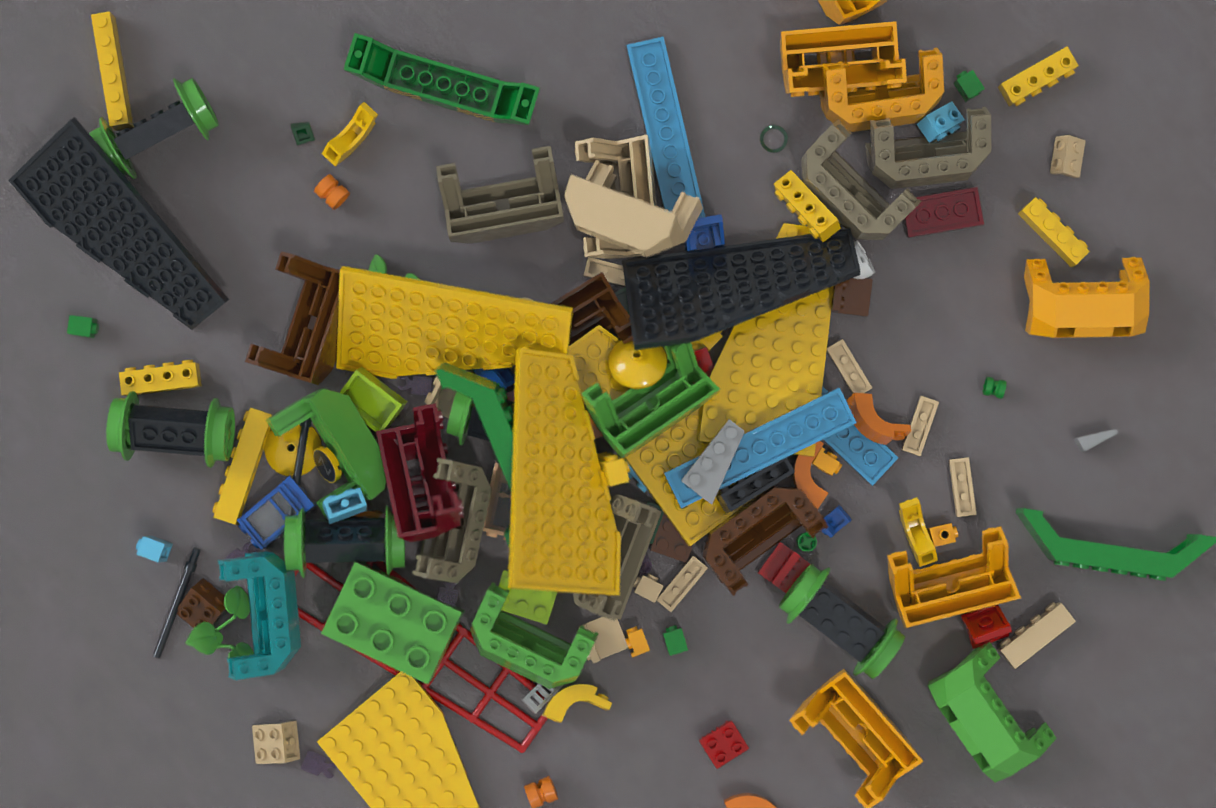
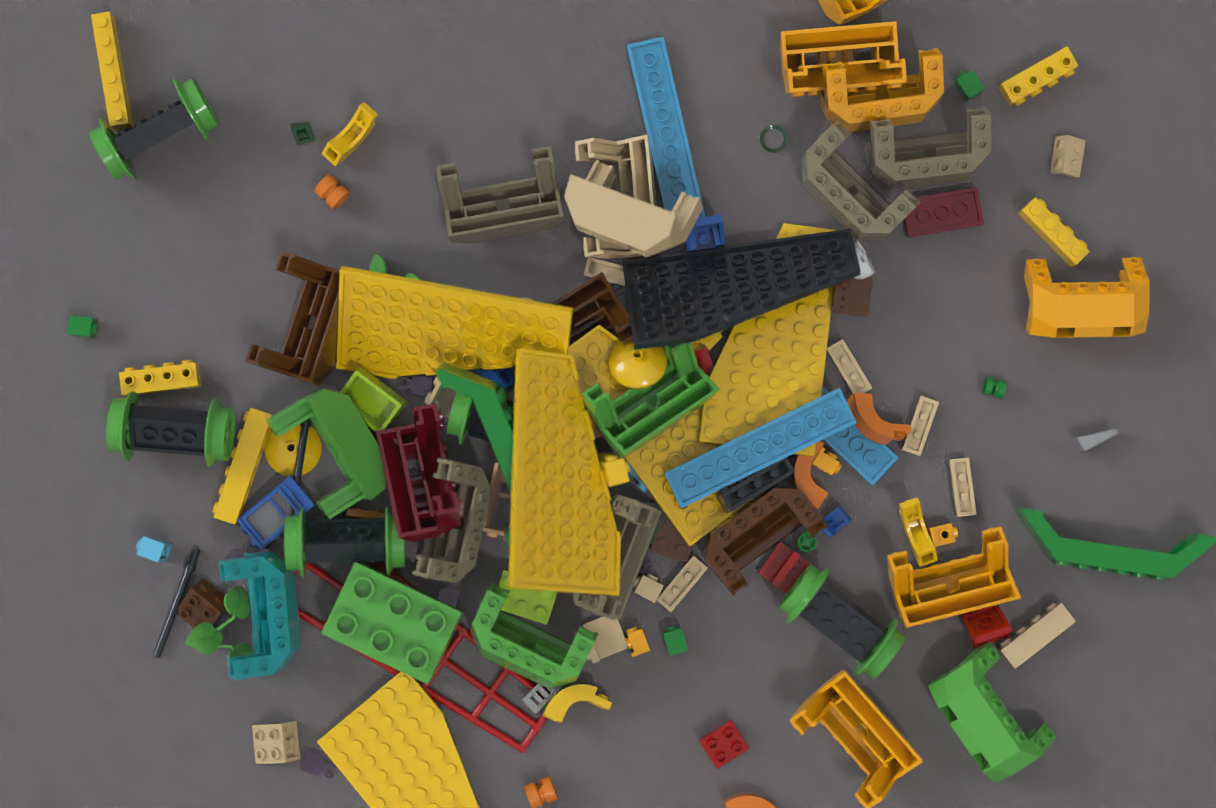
(97, 207): black wing -> none
(327, 464): tile -> none
(344, 505): medium azure brick -> none
(440, 83): green slope -> none
(711, 466): light grey wing -> none
(806, 206): yellow brick -> none
(940, 122): medium azure brick -> none

